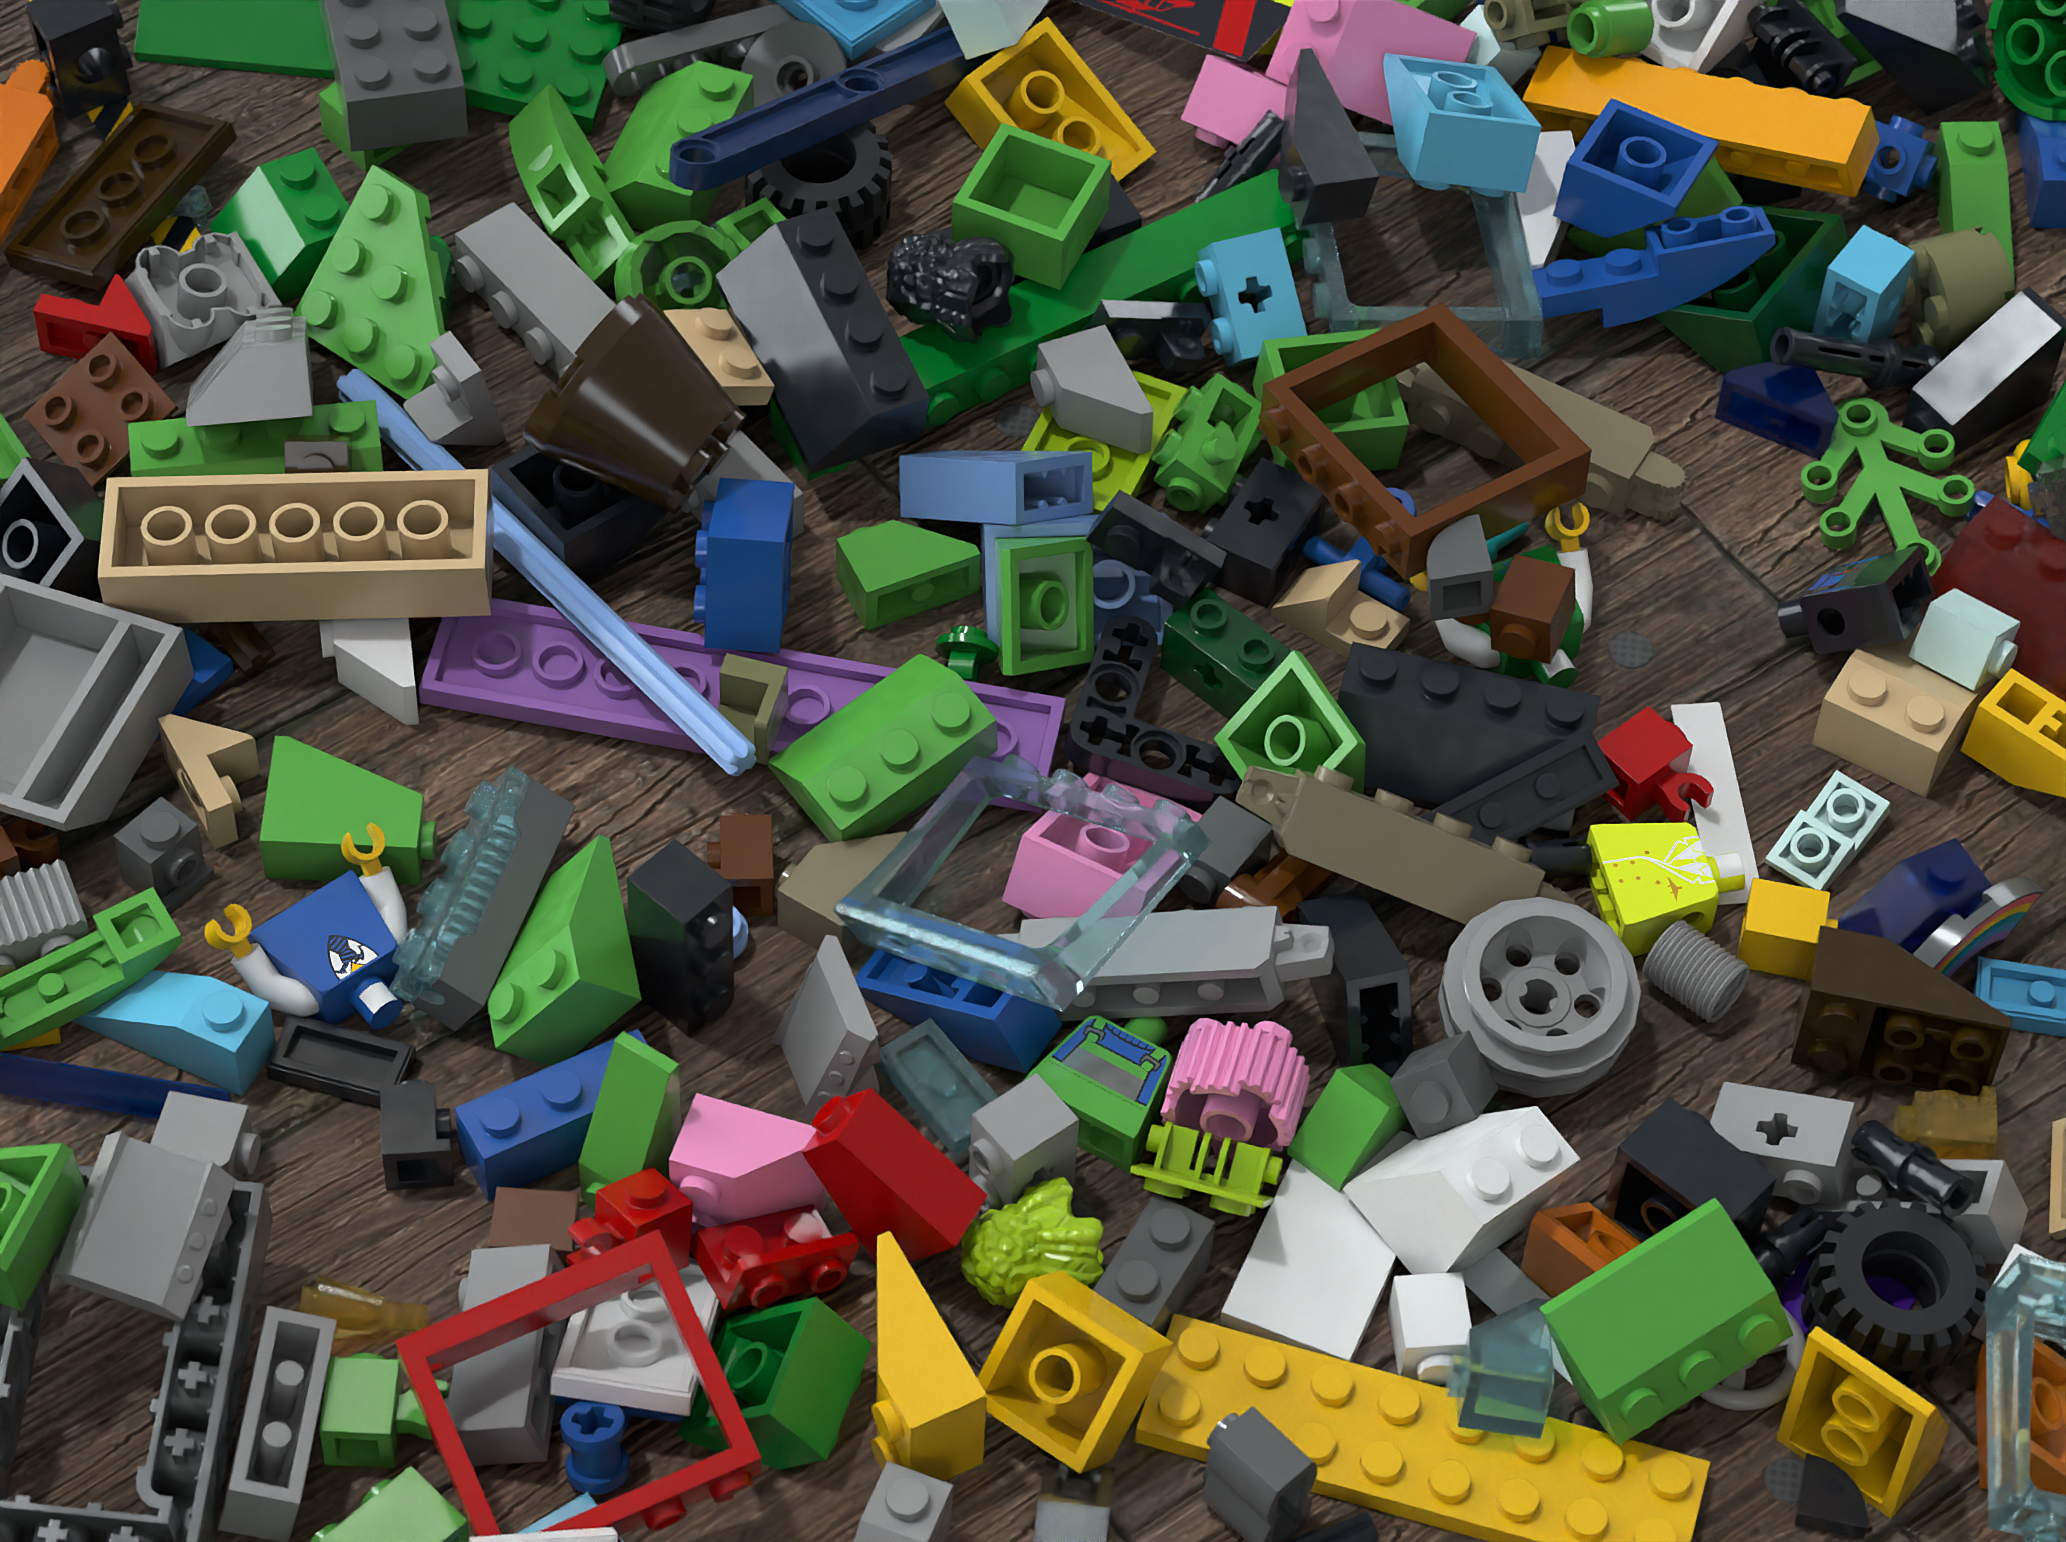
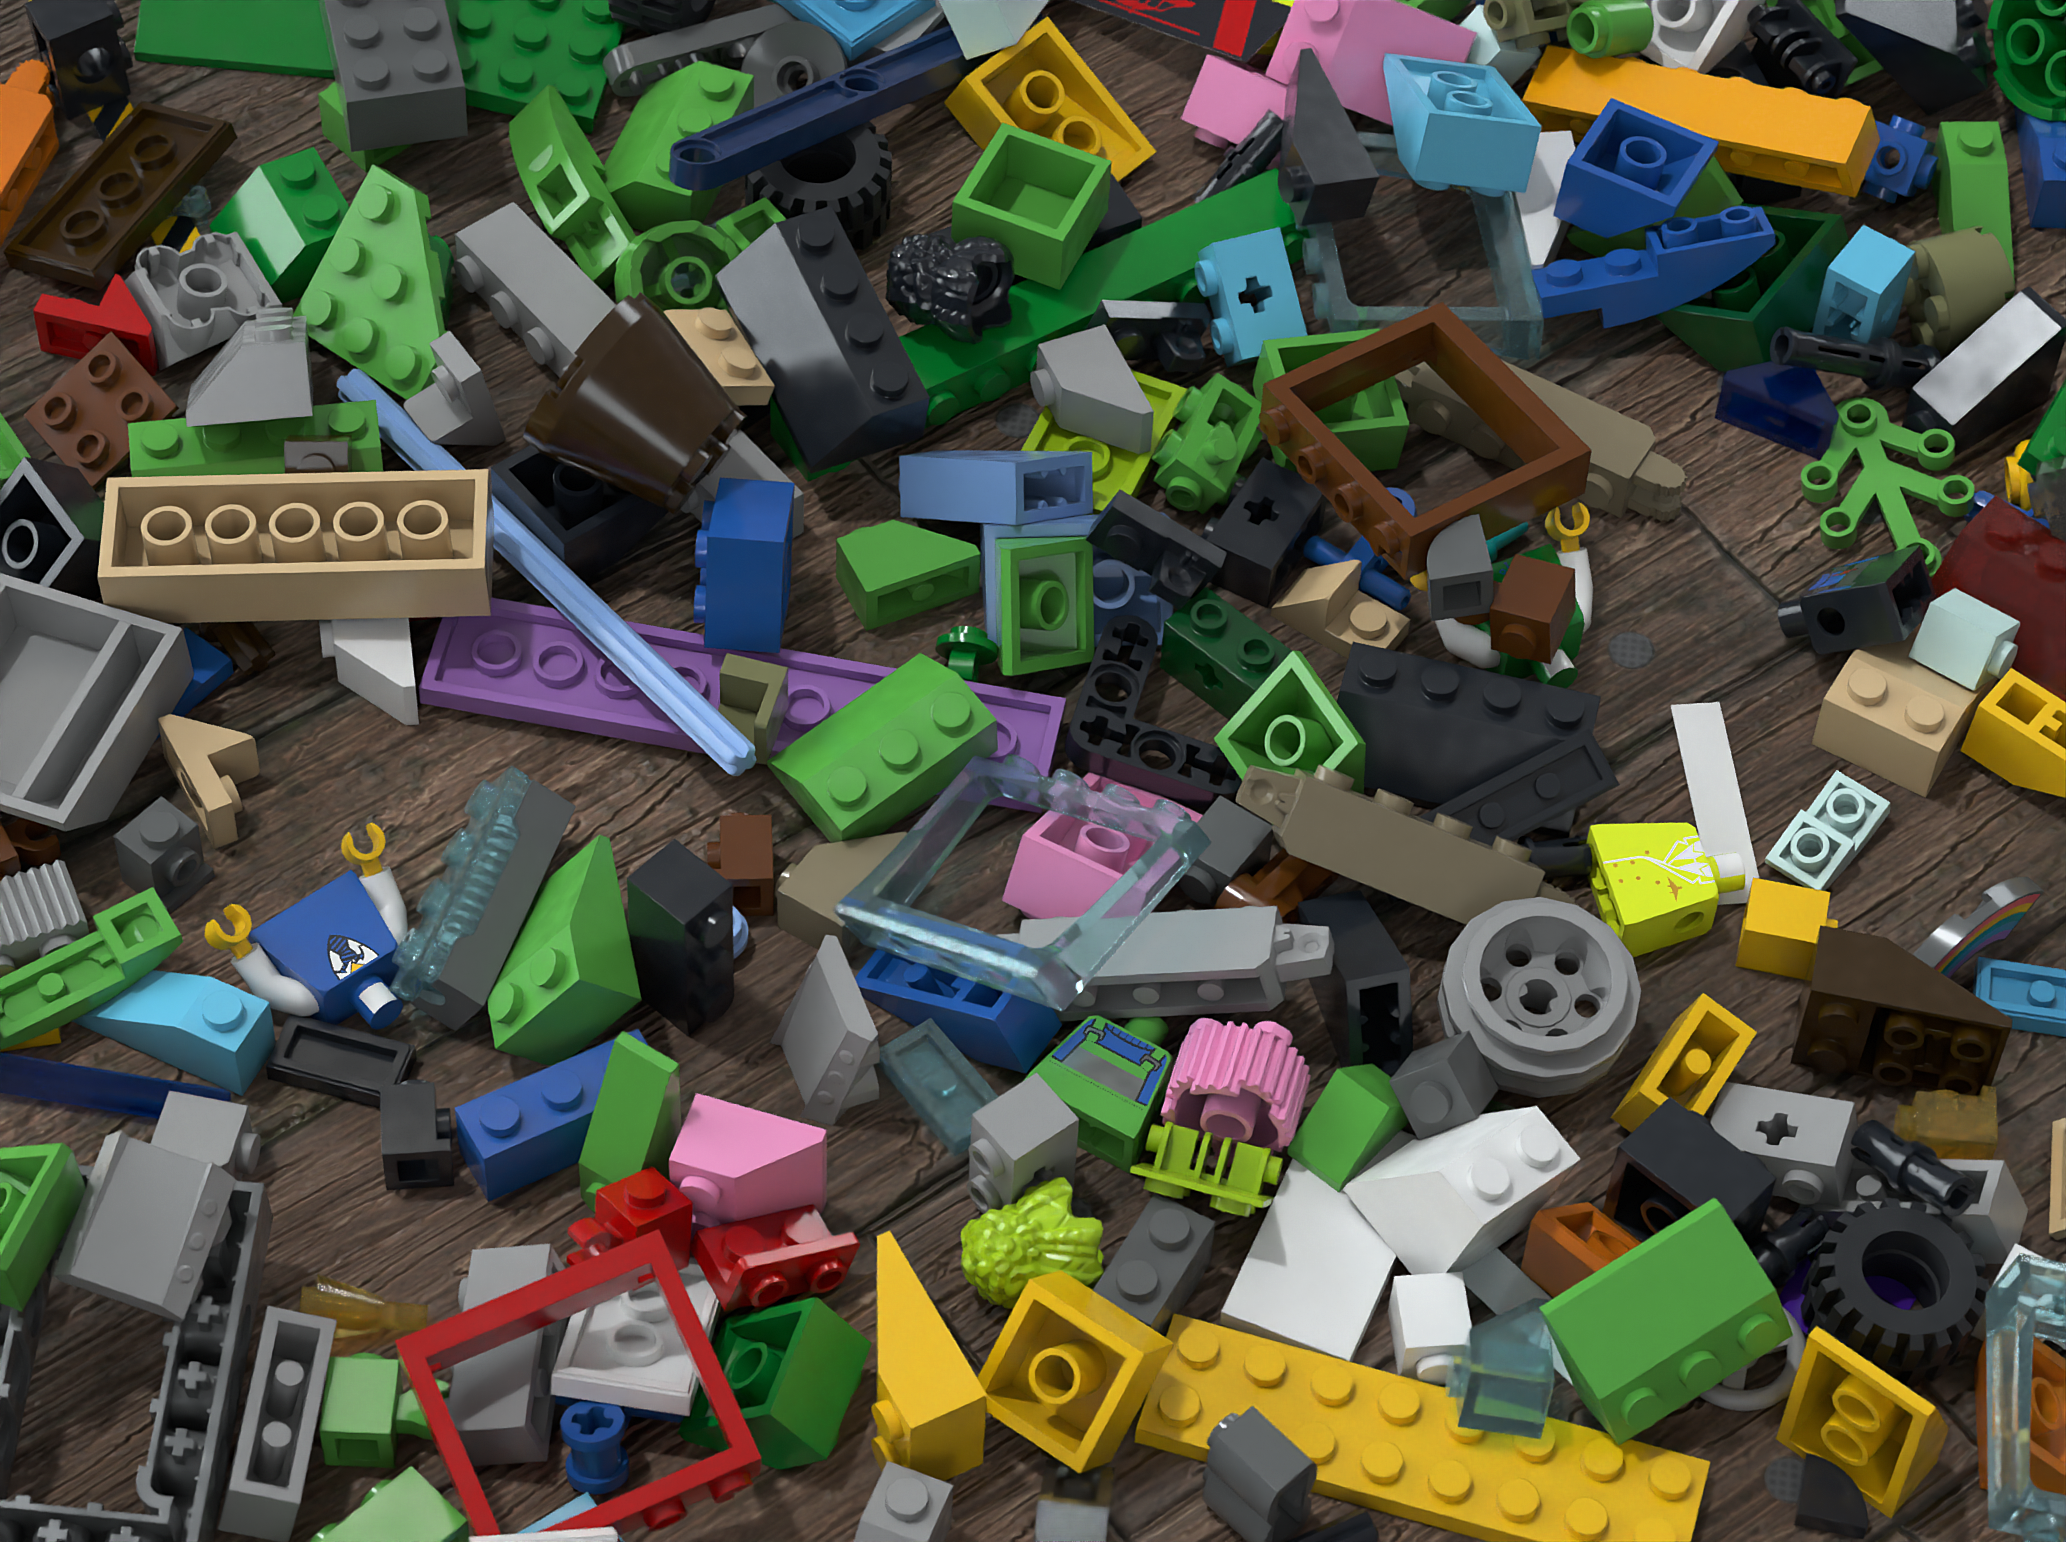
(322, 798): bright green slope -> none
(535, 1218): reddish brown brick -> none
(890, 1177): red slope -> none
(1652, 768): red brick -> none
(1687, 1063): none -> yellow brick
(1696, 971): light grey piece -> none
(1919, 896): clear blue slope -> none

